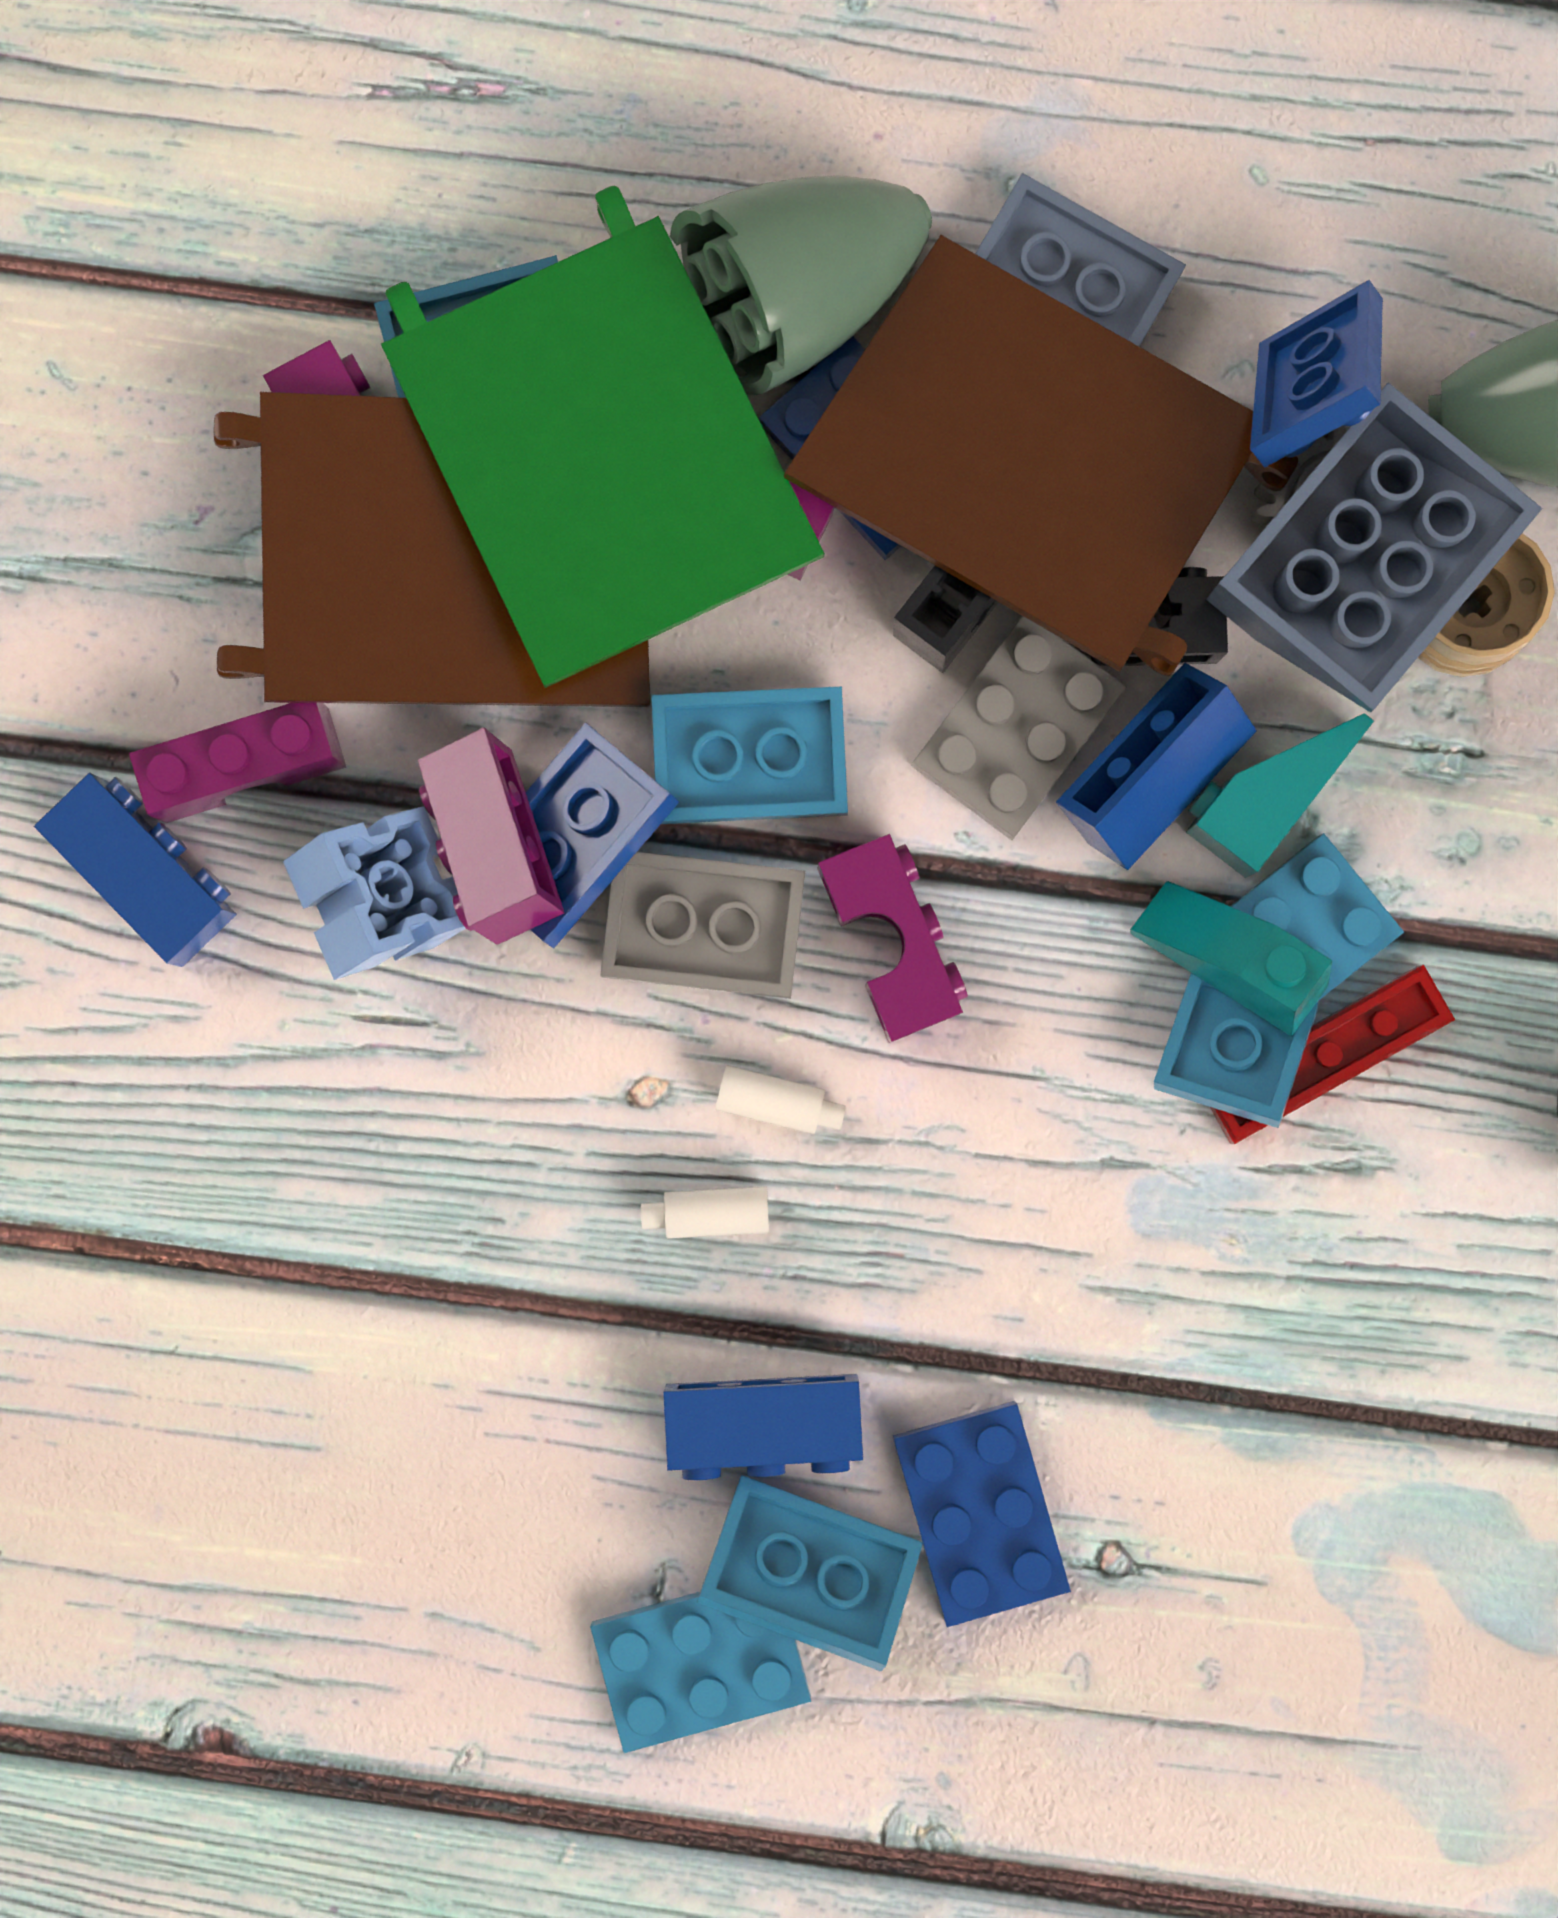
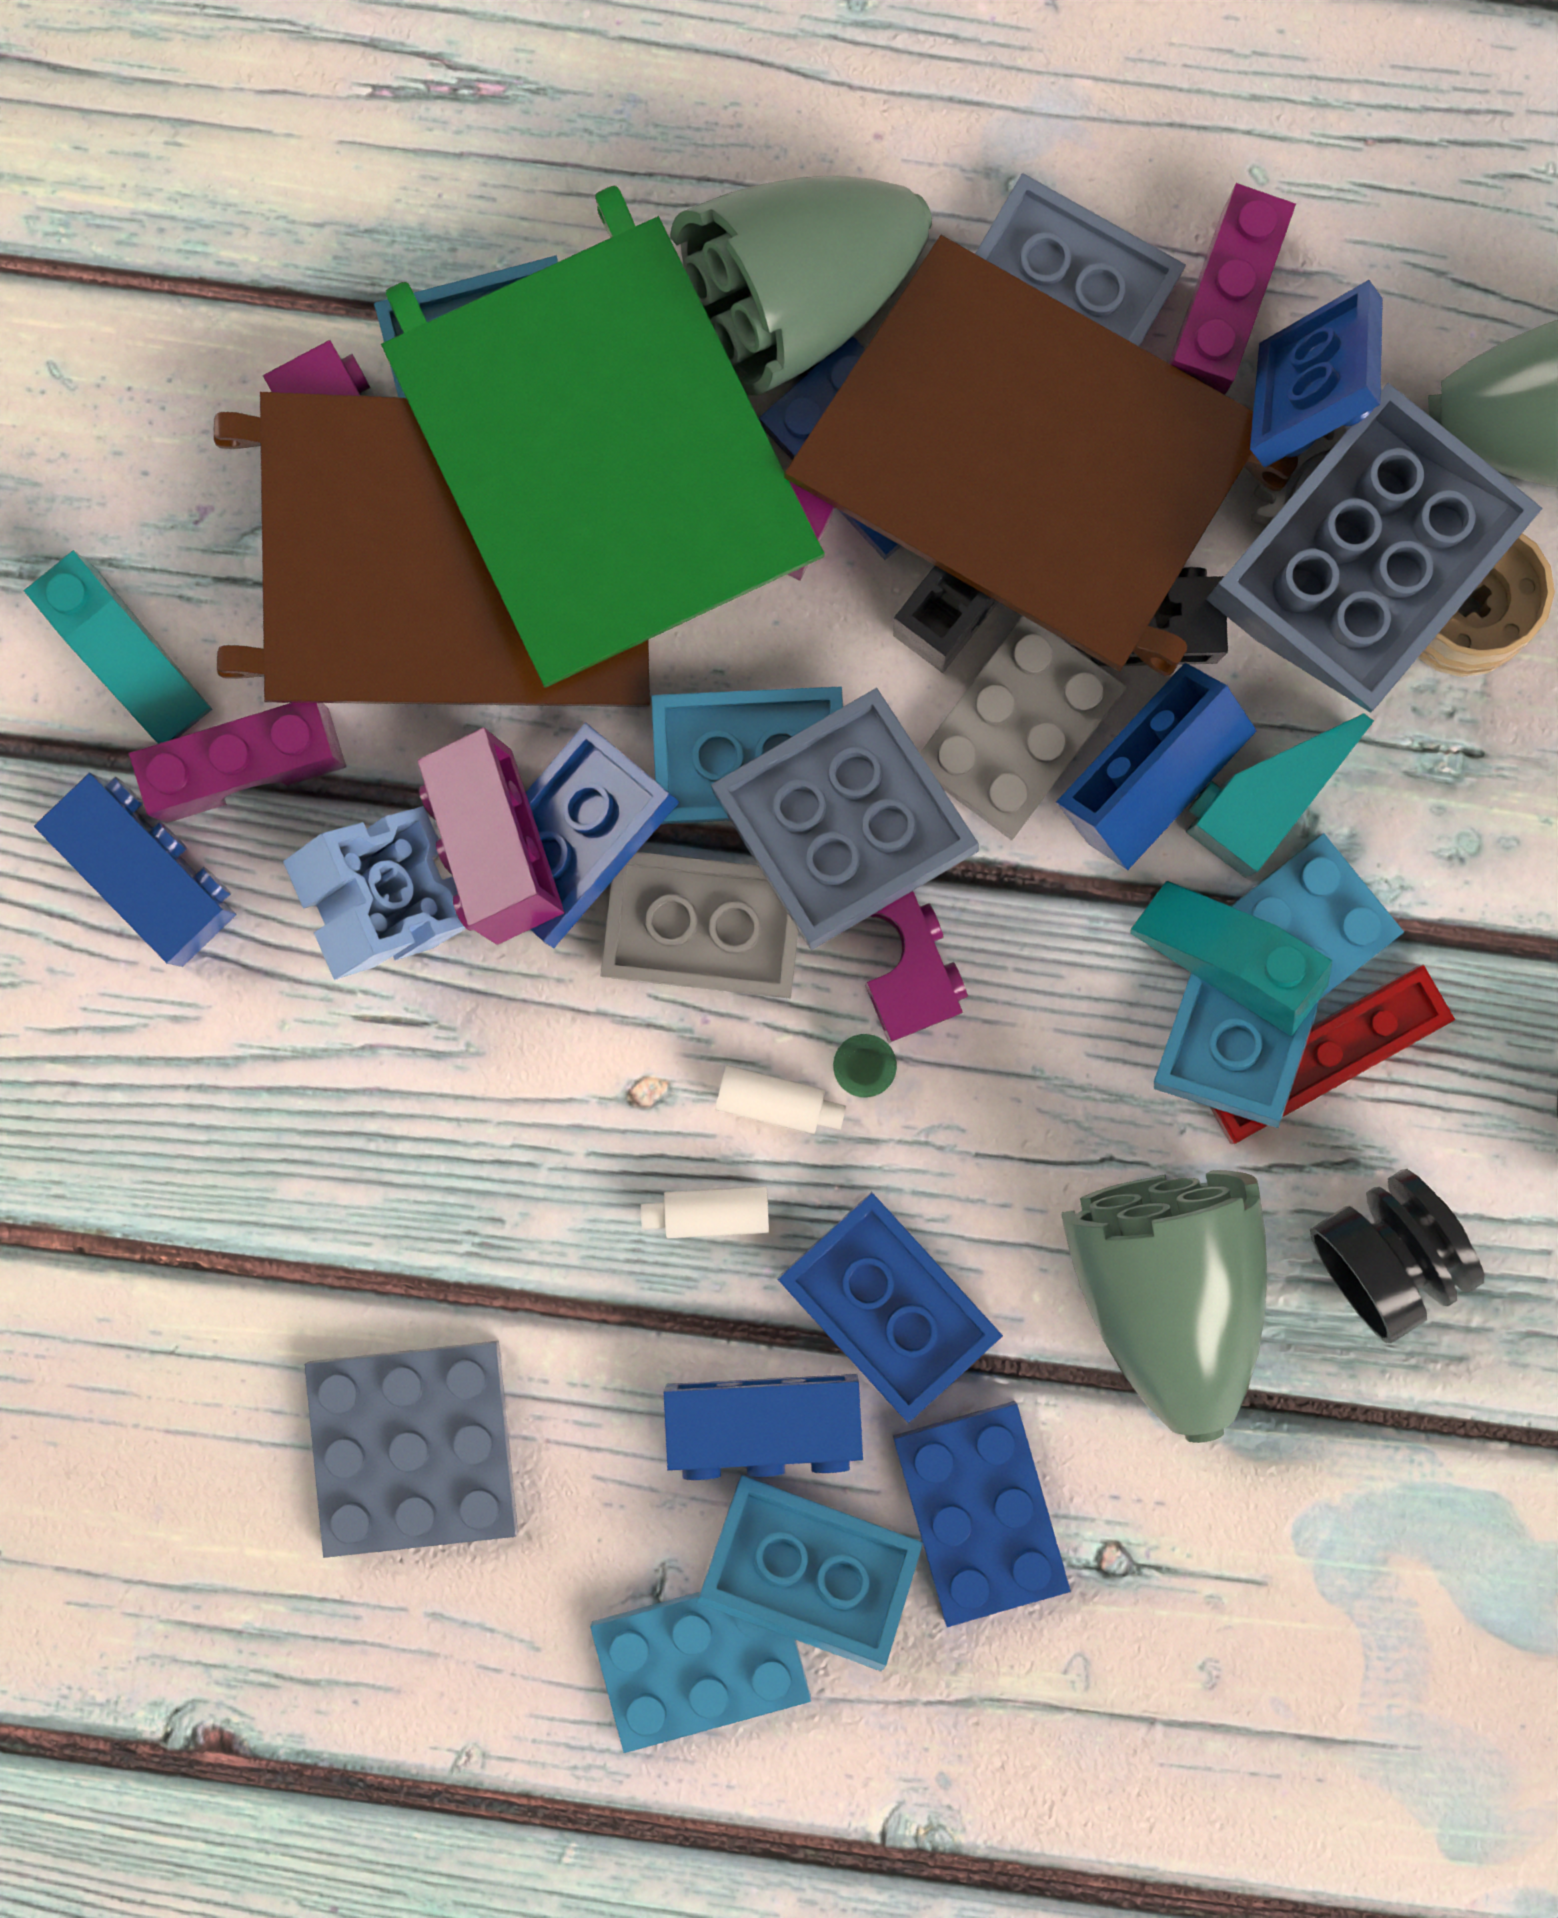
(117, 647): none -> teal slope
(411, 1449): none -> sand blue plate
(844, 818): none -> sand blue plate
(864, 1065): none -> clear green plate
(889, 1307): none -> blue plate
(1177, 1290): none -> sand green cylinder
(1231, 286): none -> magenta brick
(1406, 1249): none -> black wheel

